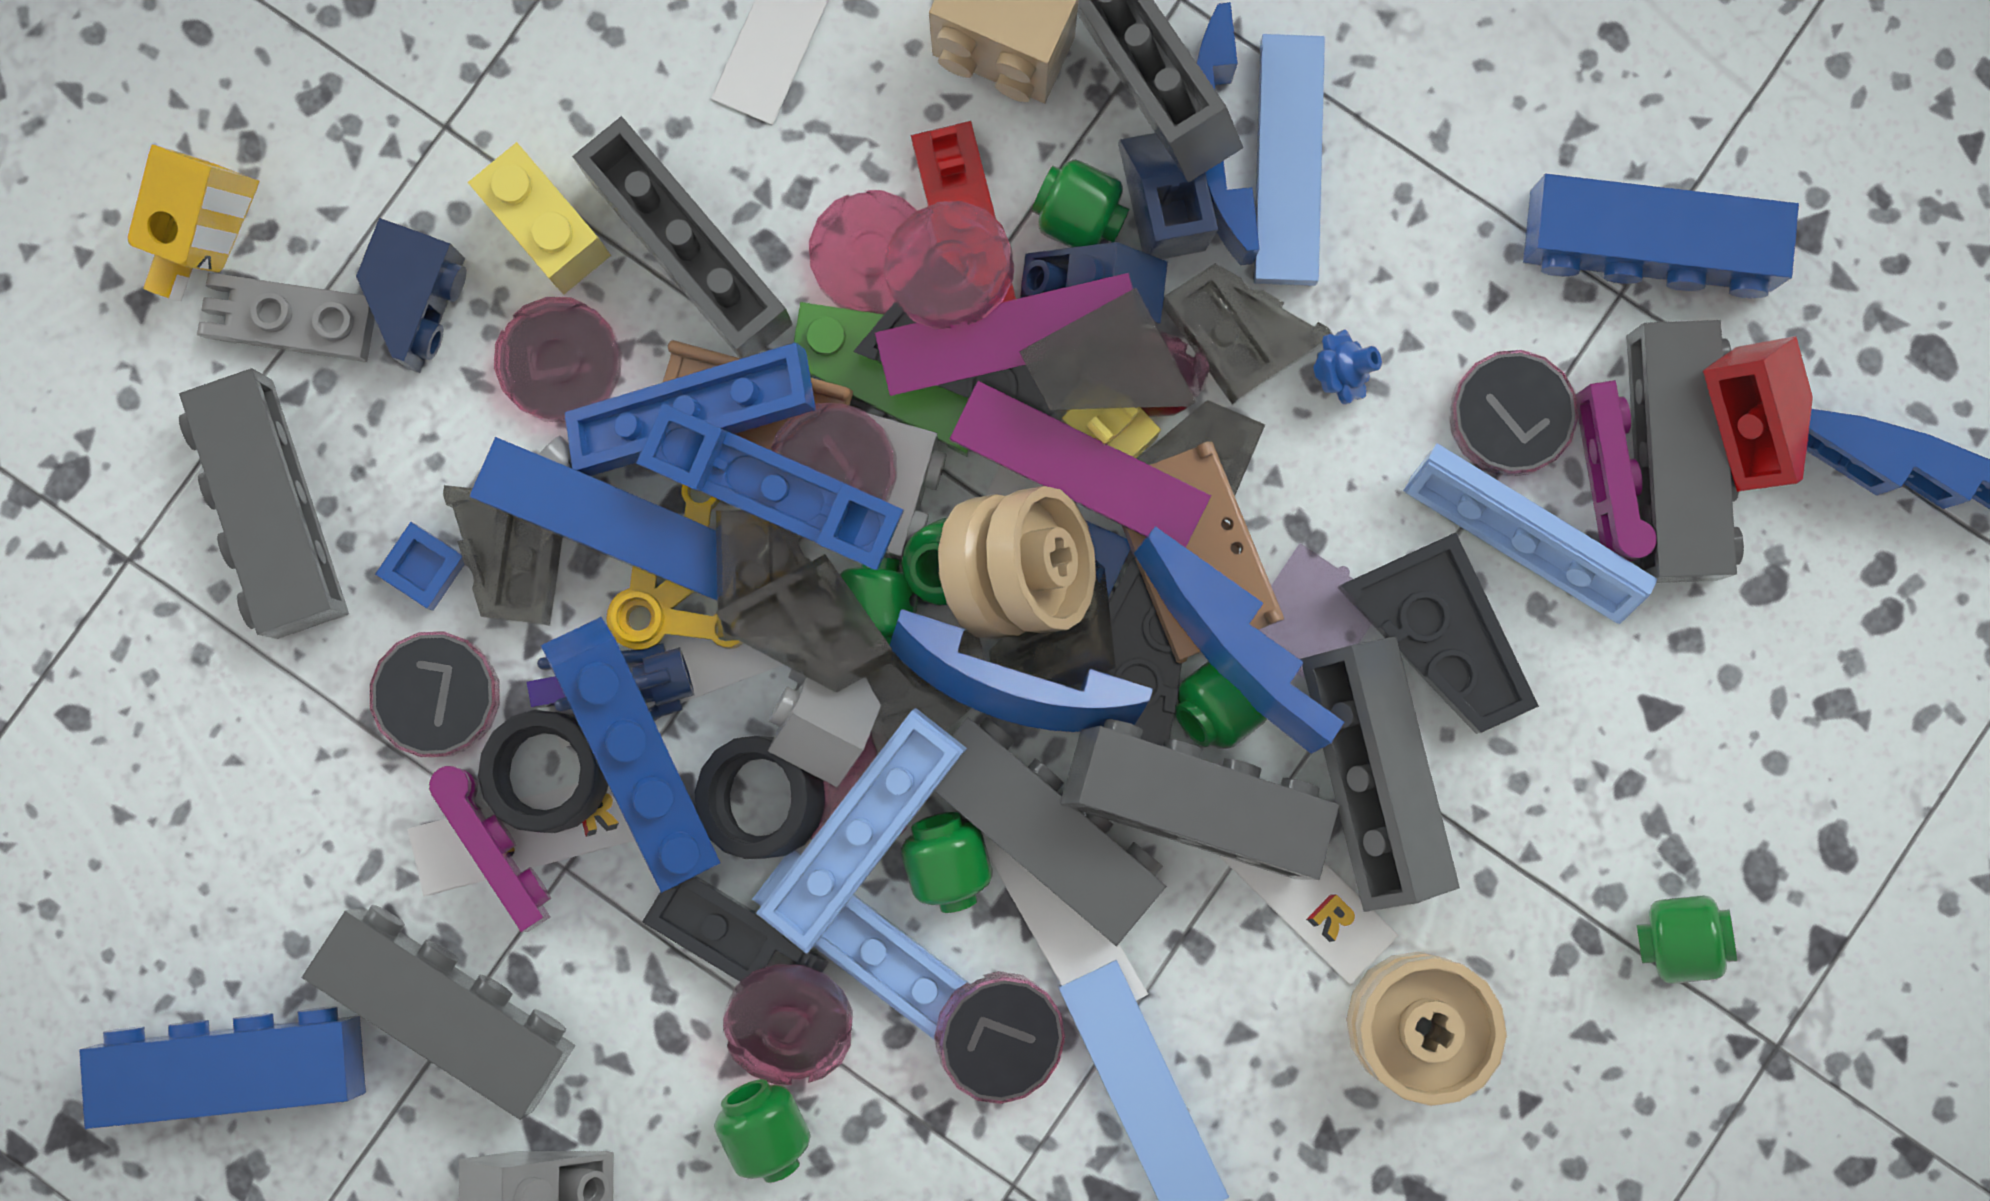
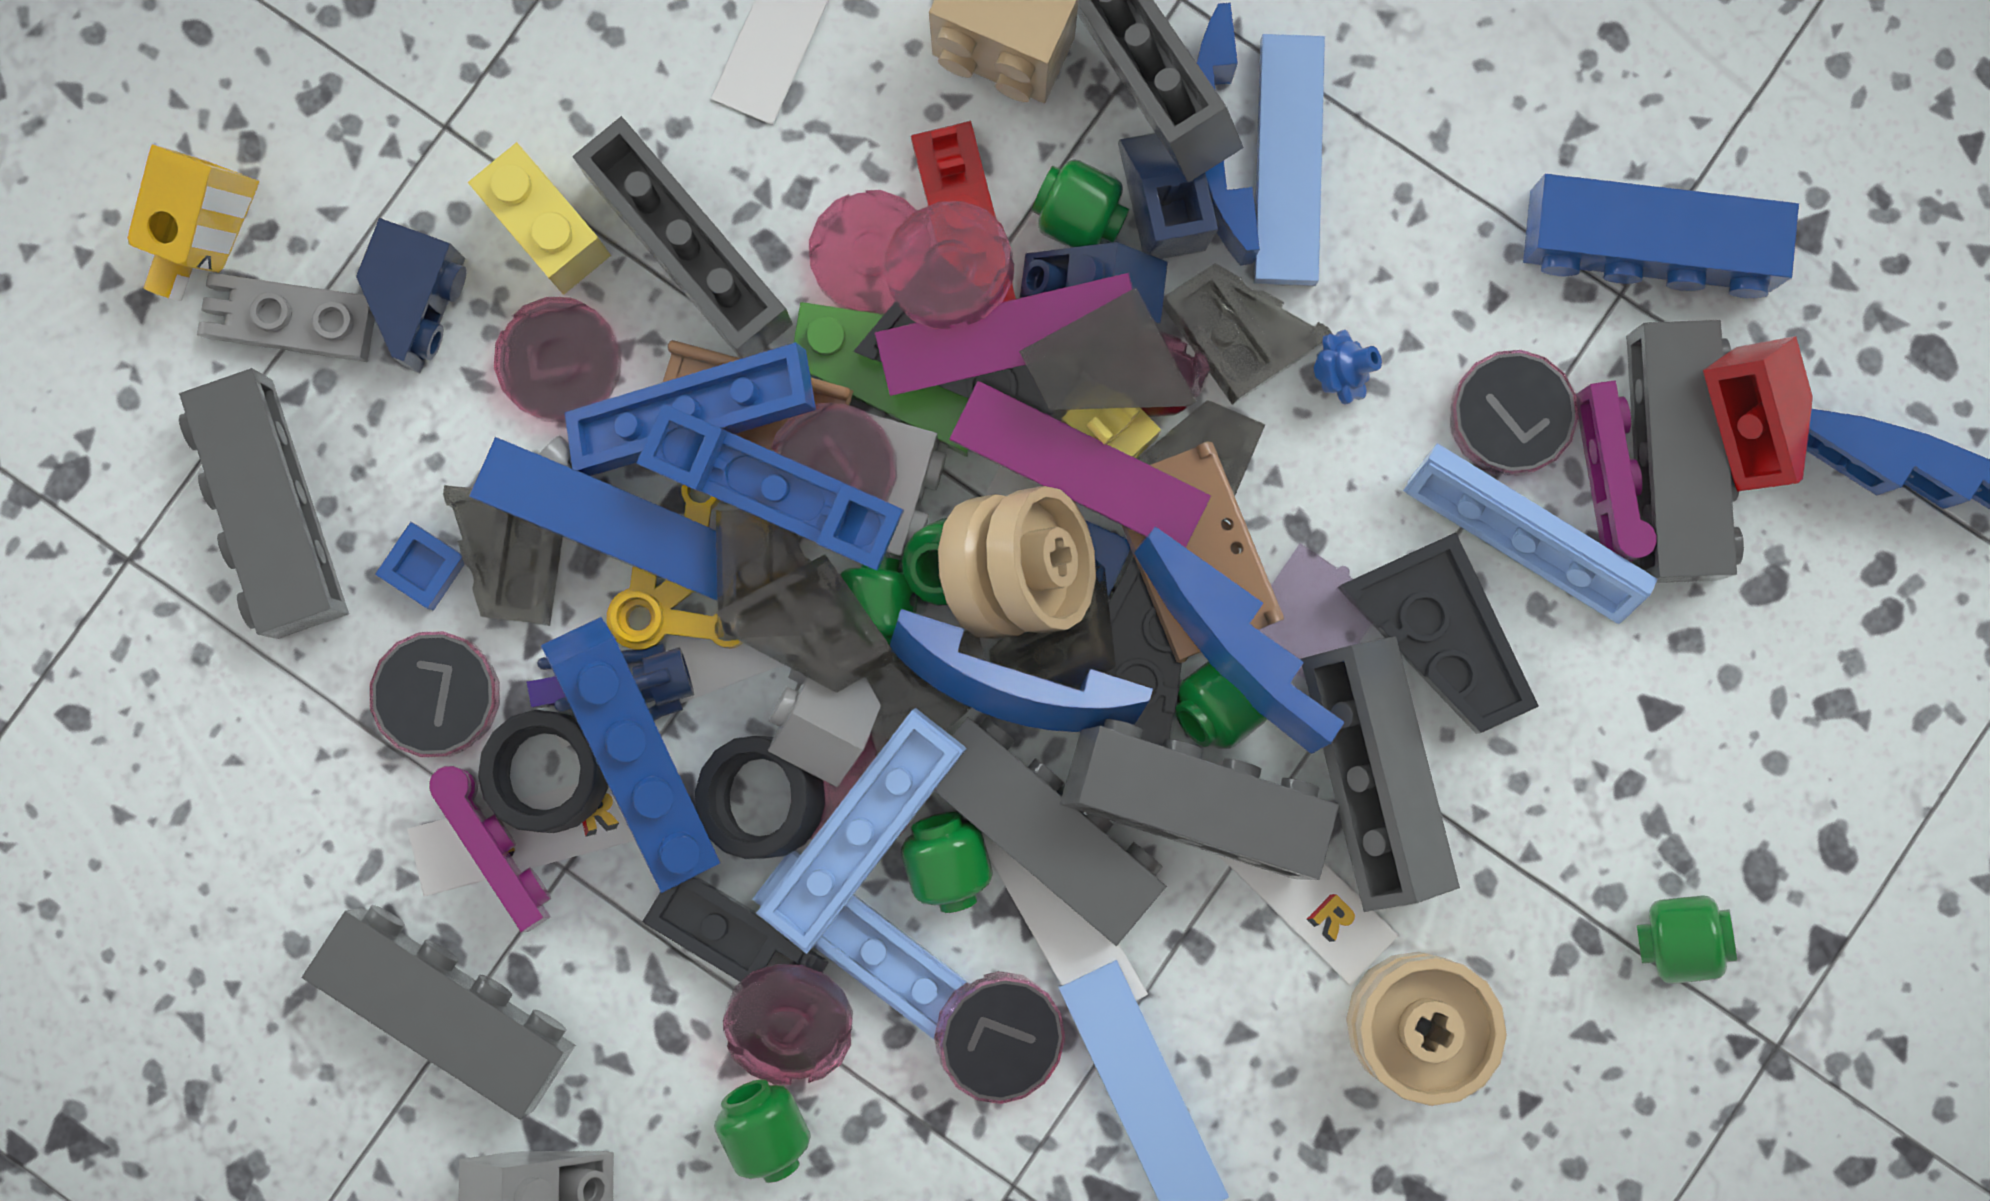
(222, 1070): blue brick -> none

